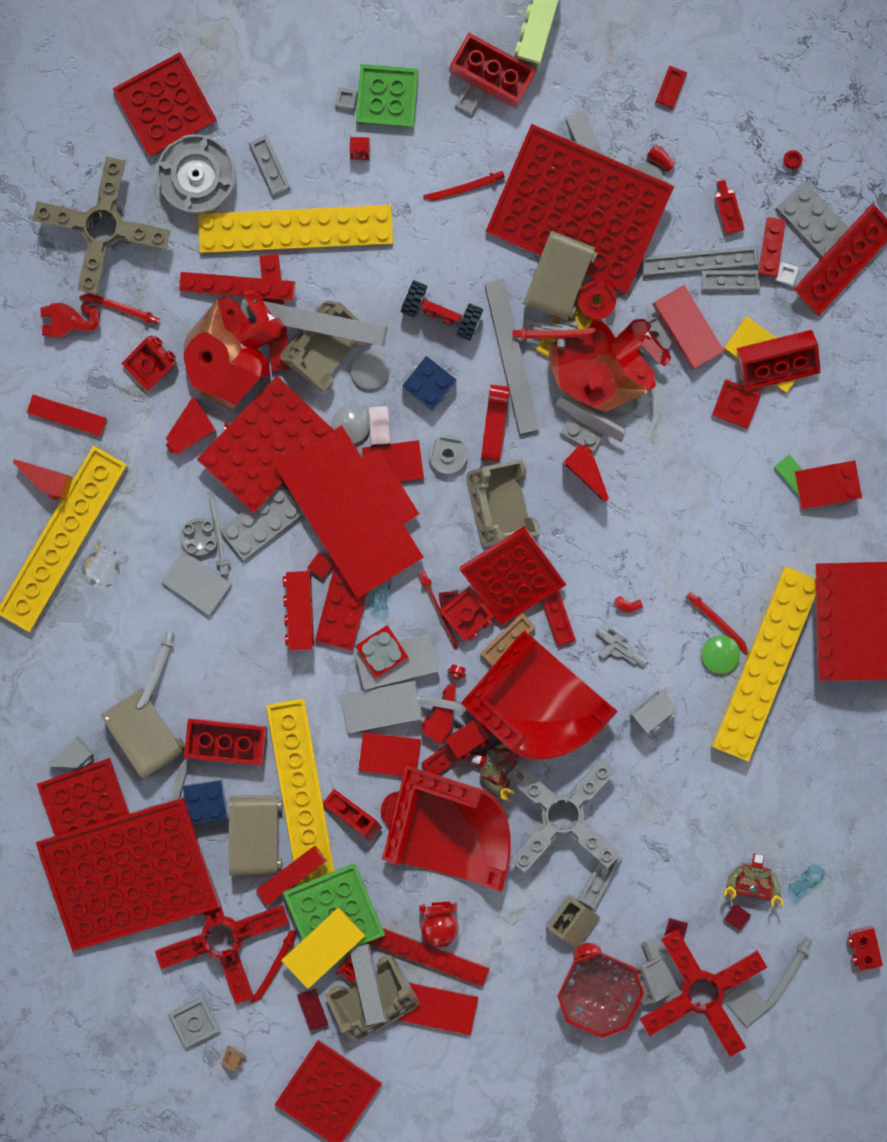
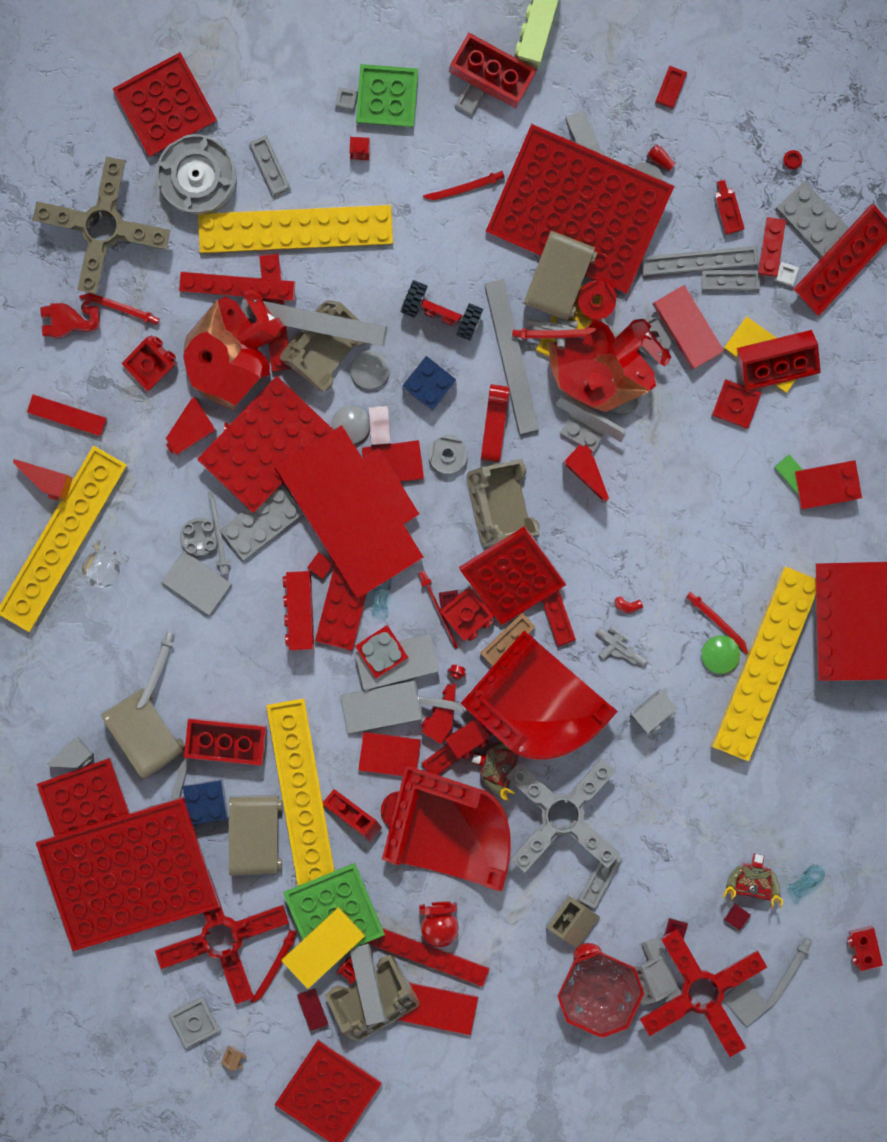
(291, 875): red tile -> none

